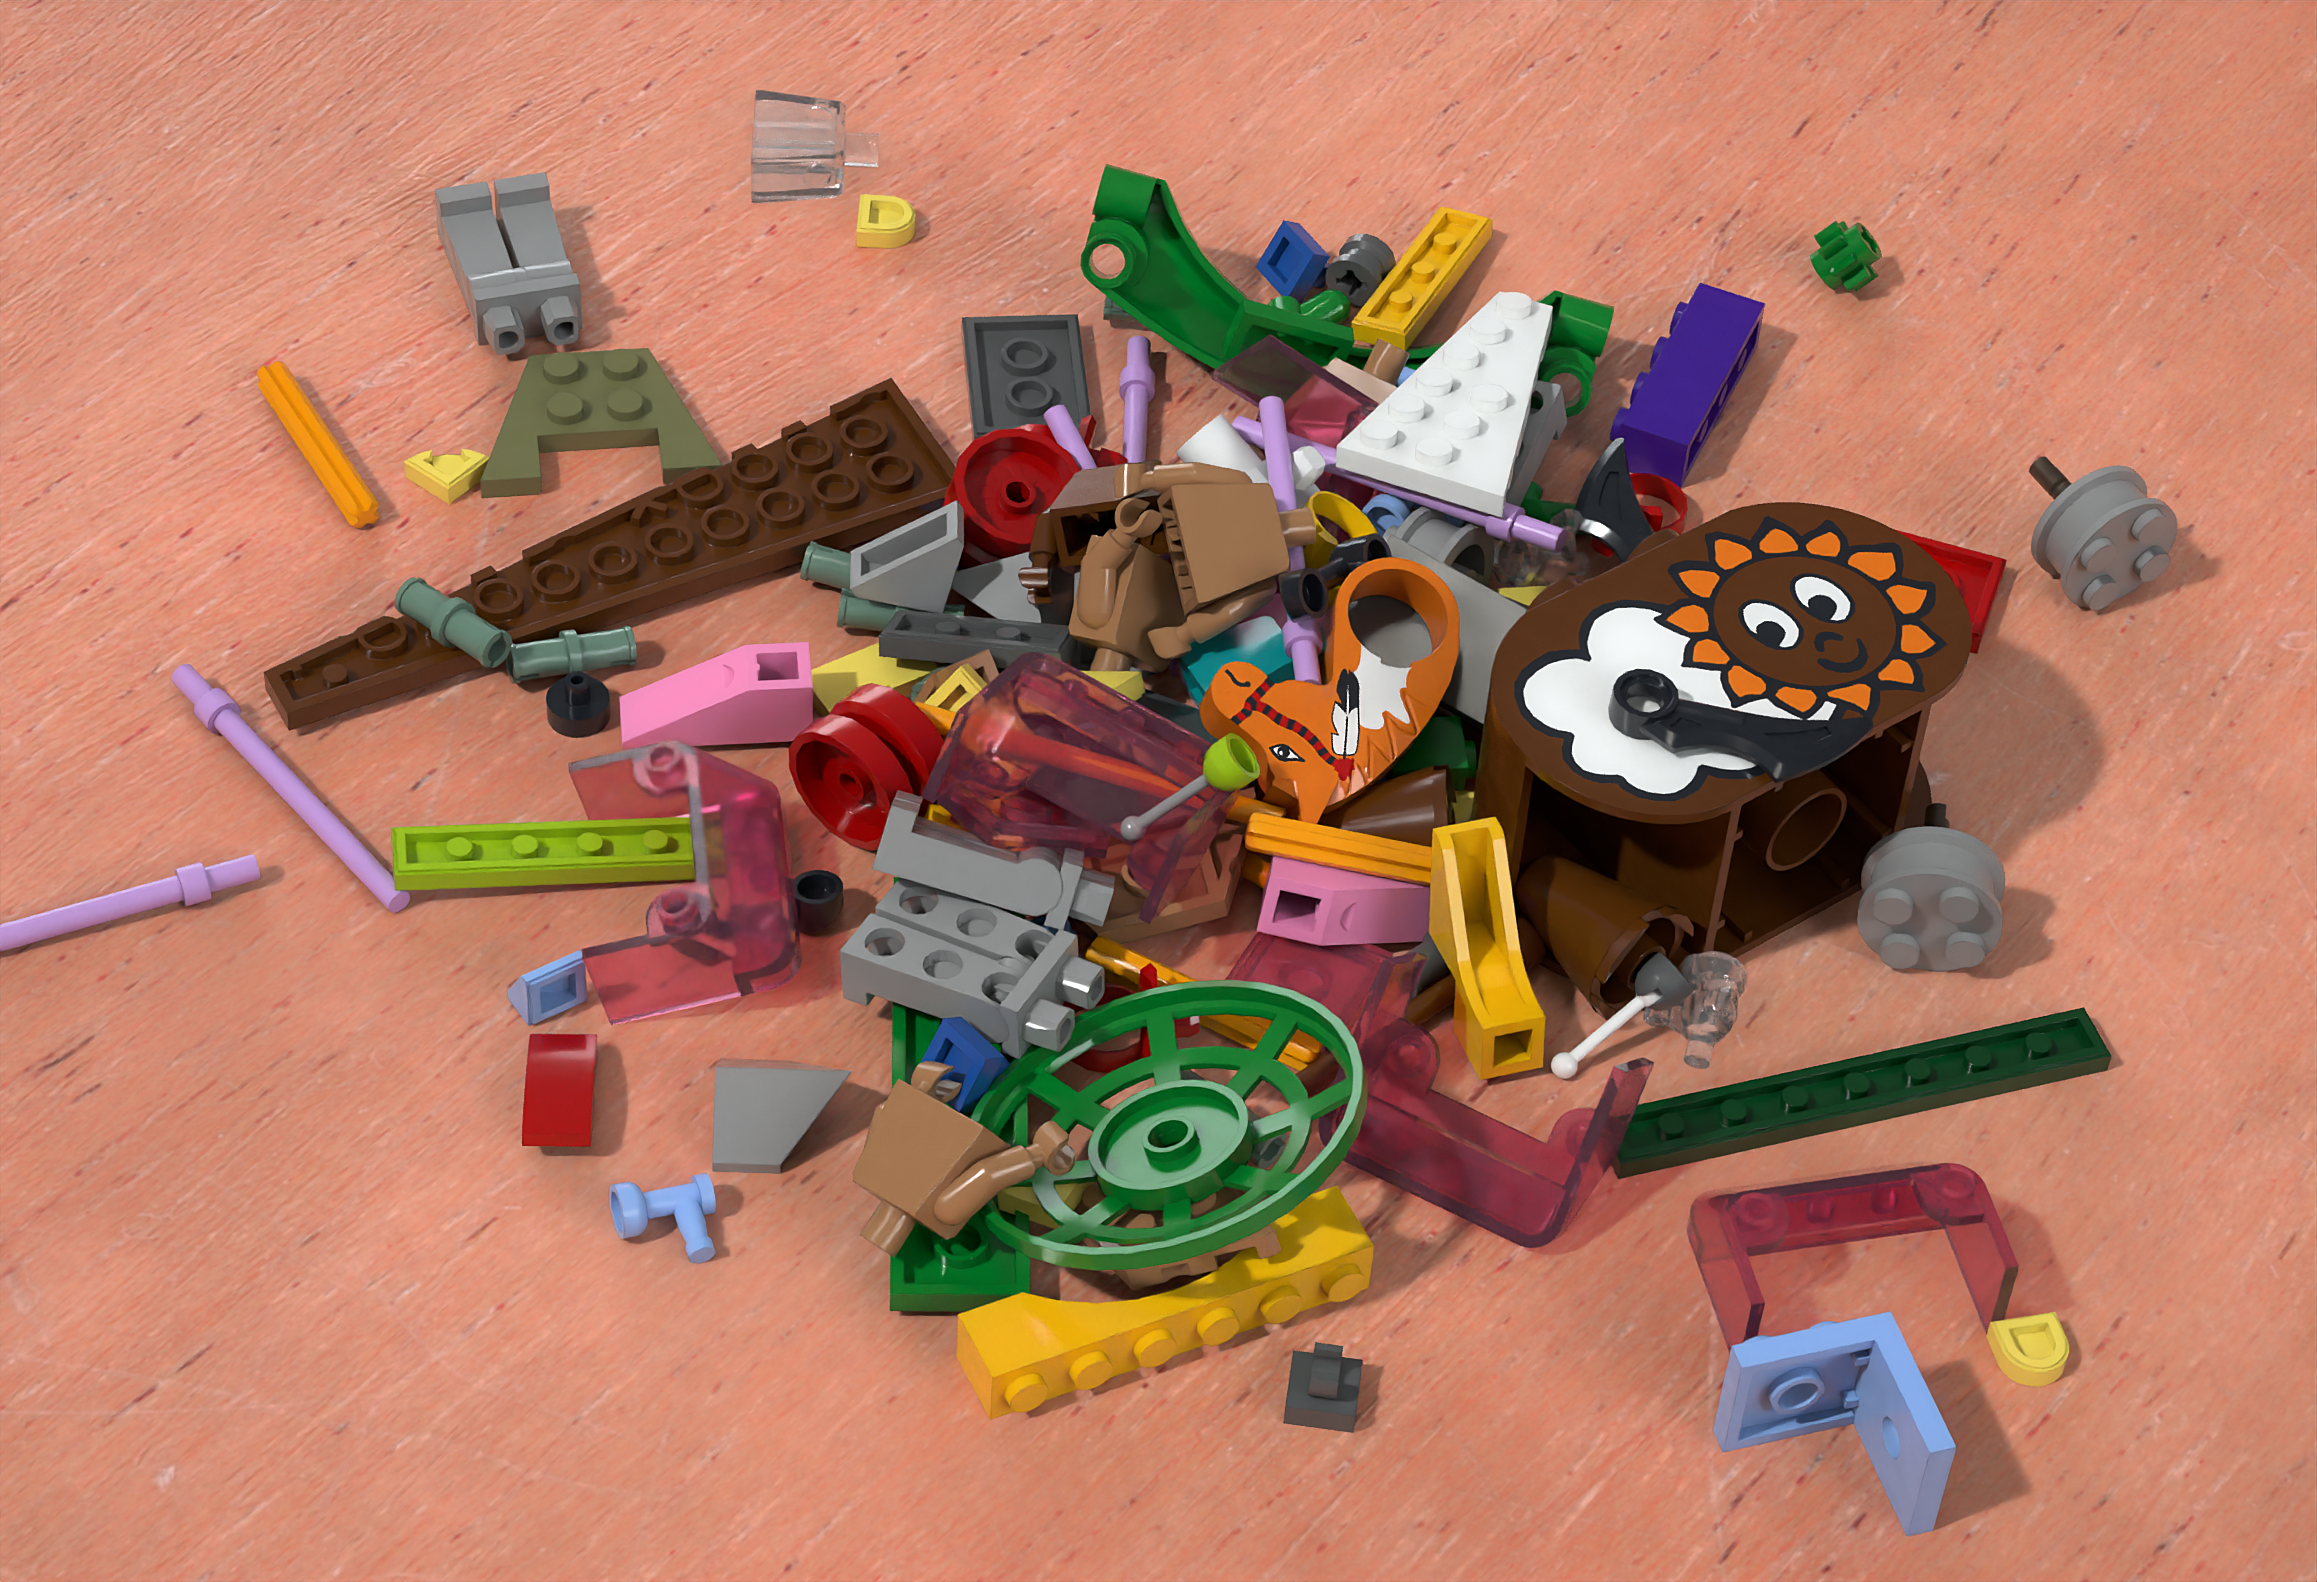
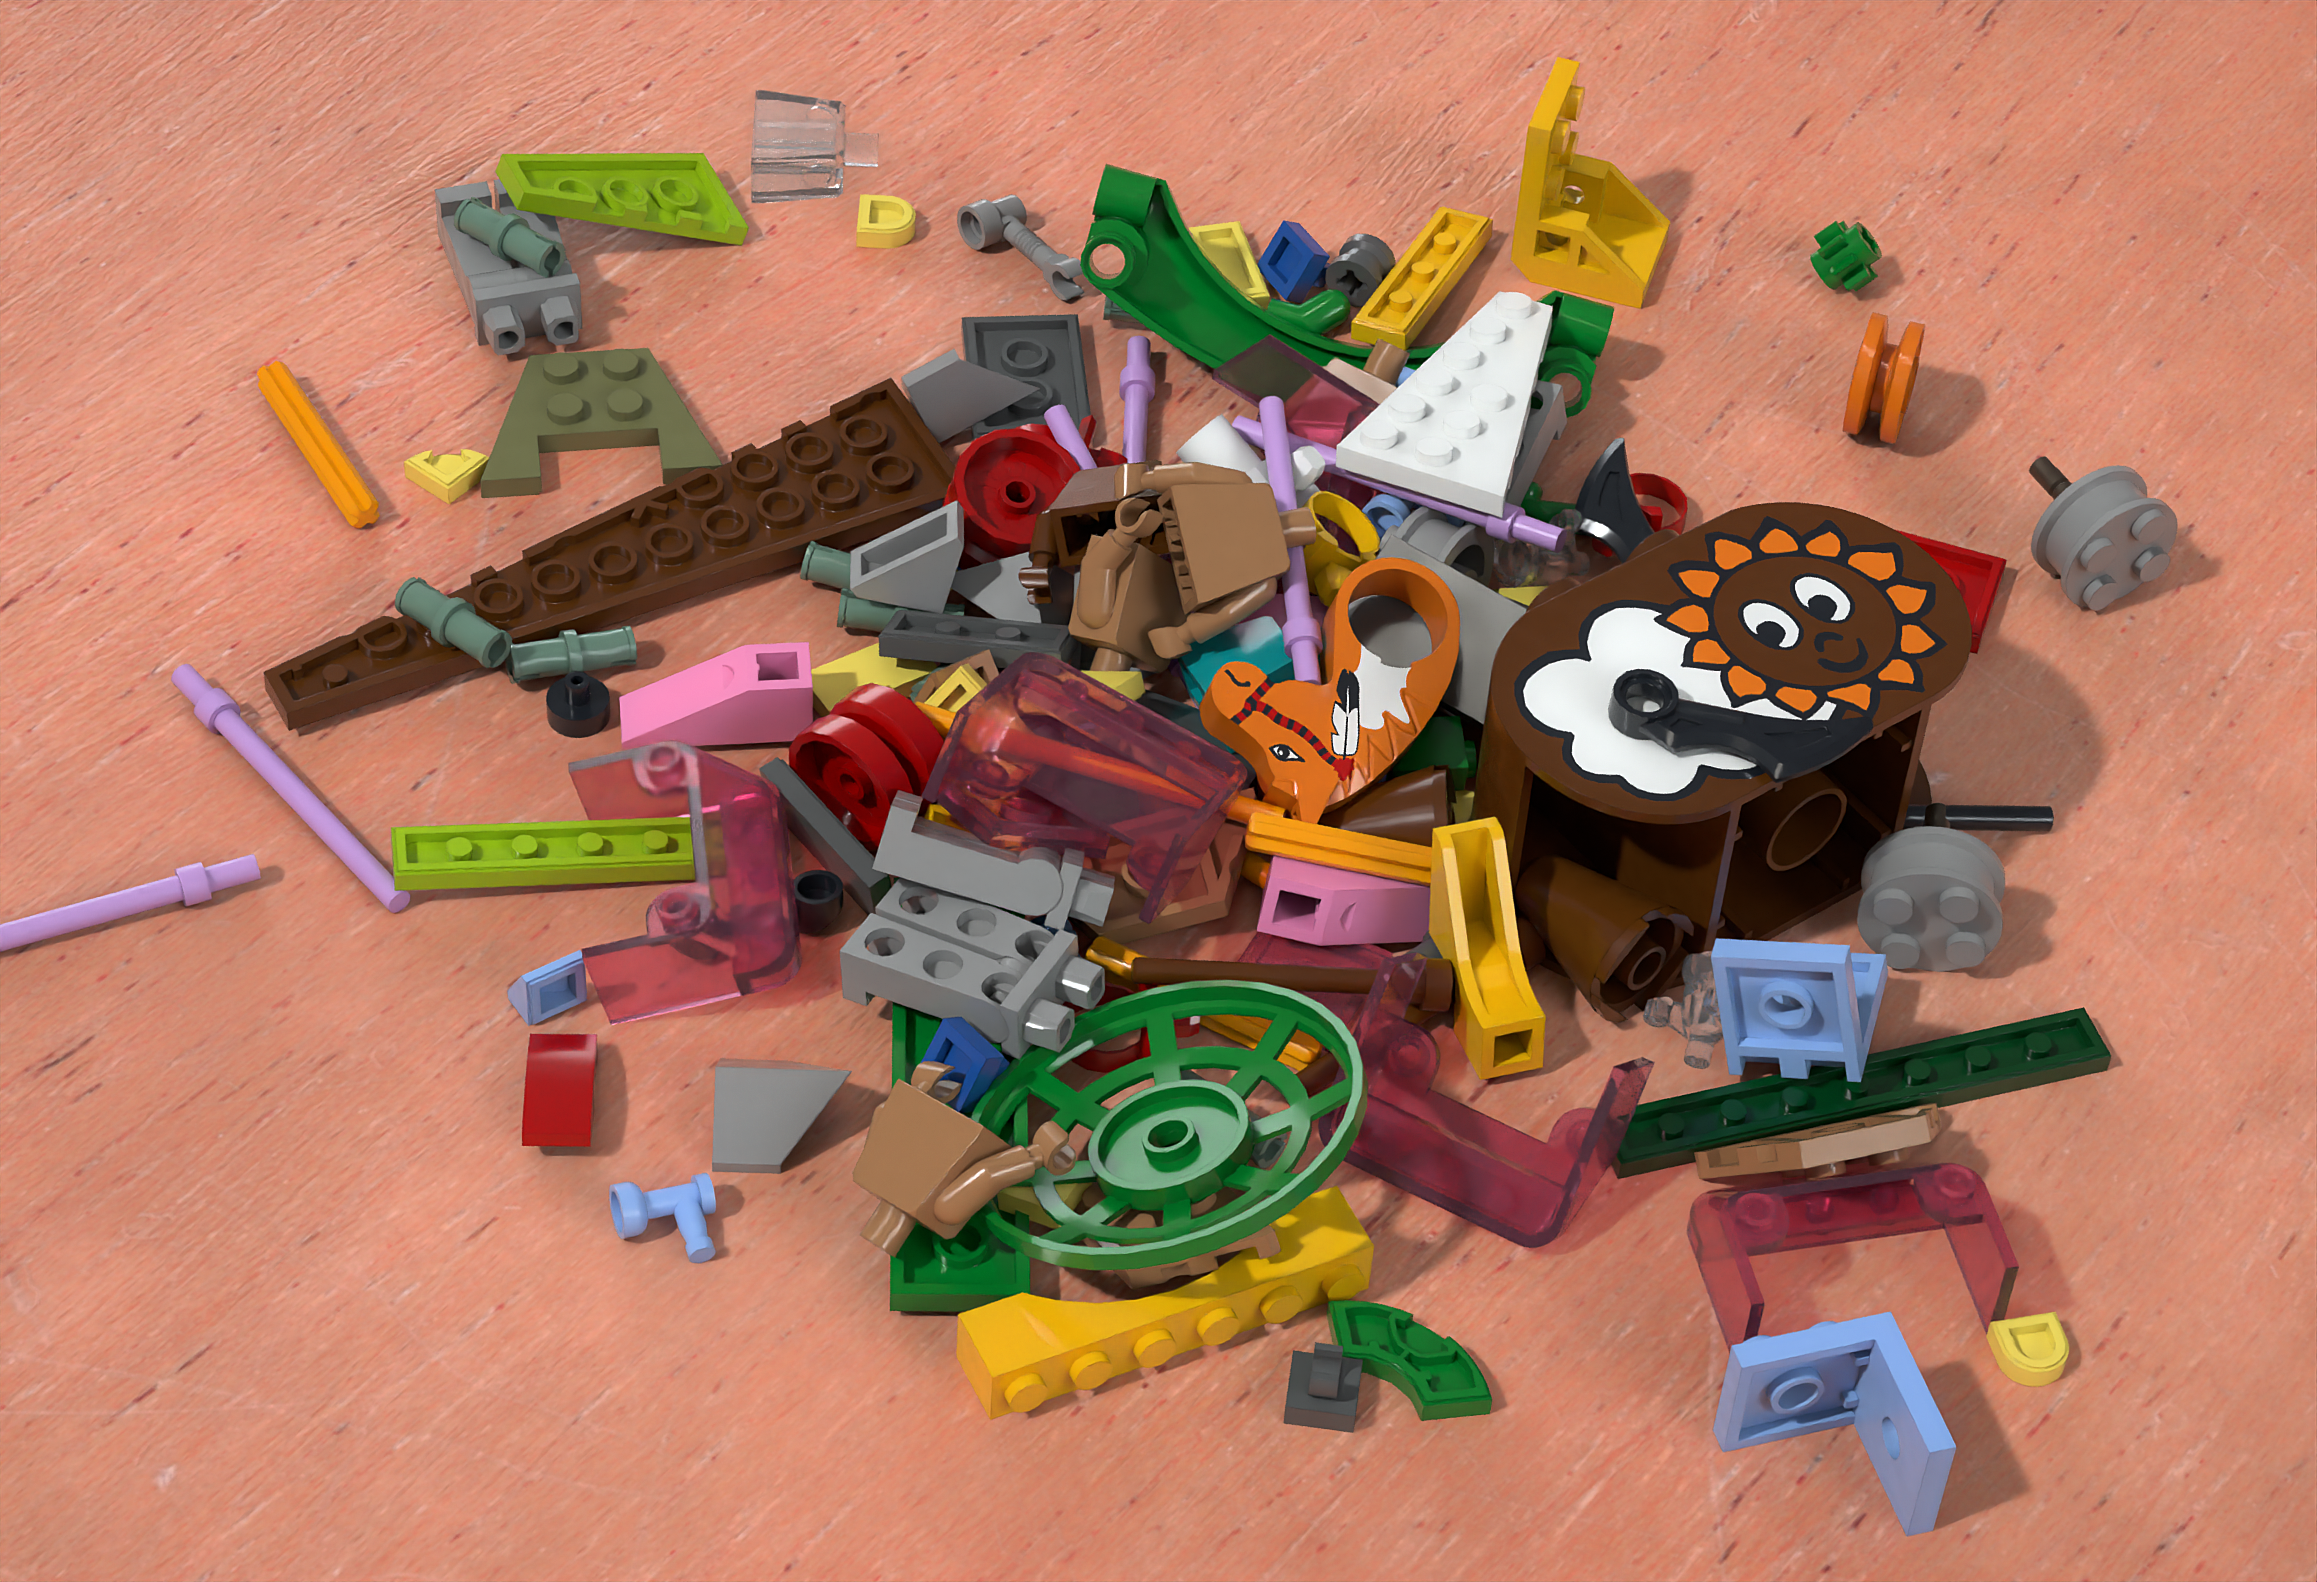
(509, 237): none -> sand green pin
(628, 190): none -> lime wing
(828, 838): none -> dark grey tile
(958, 394): none -> light grey slope
(1004, 220): none -> light grey brick
(1226, 766): lime hinge -> none
(1232, 255): none -> light yellow tile
(1283, 319): green tile -> none
(1306, 589): black bar -> none
(1416, 1360): none -> green tile
(1430, 994): none -> reddish brown piece
(1586, 240): none -> yellow bracket
(1656, 987): hinge -> none
(1688, 382): dark purple brick -> none
(1797, 1004): none -> light blue bracket
(1826, 1148): none -> medium nougat wing
(1883, 378): none -> orange wheel
(1987, 817): none -> black bar

